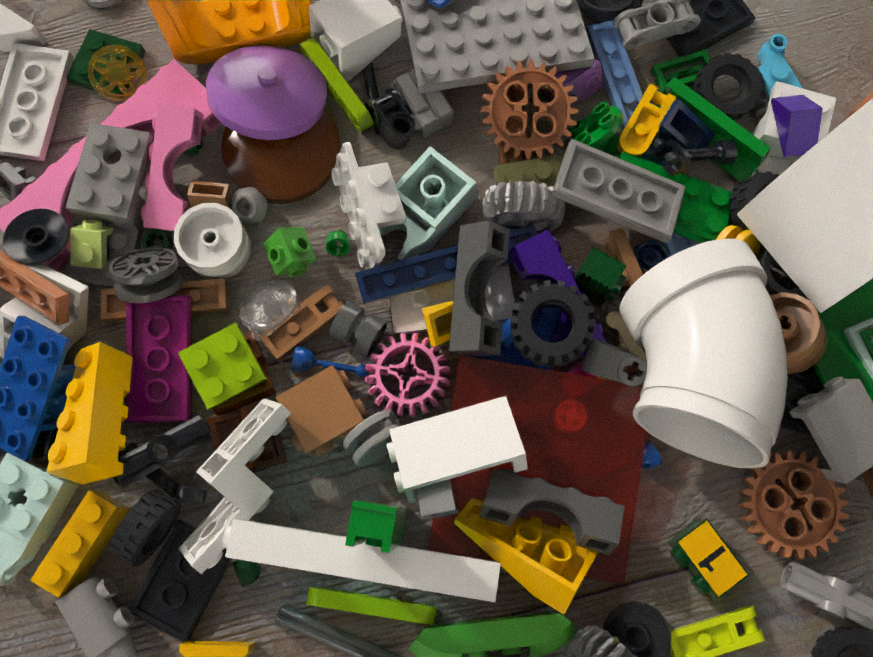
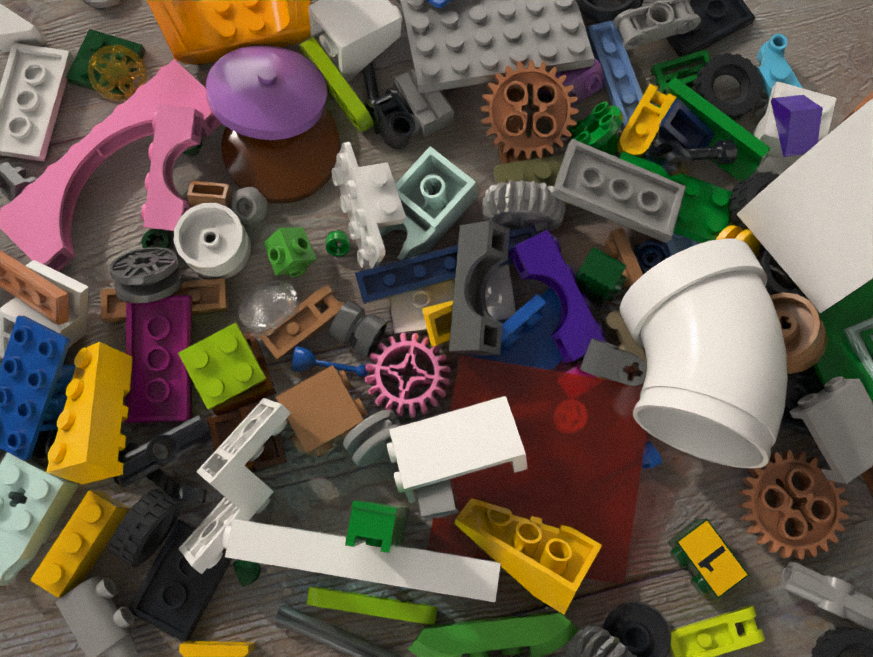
(27, 229): black dish -> none
(89, 244): yellowish green bracket -> none
(110, 193): light grey bracket -> none
(557, 297): black tyre -> none
(593, 520): dark grey arch -> none

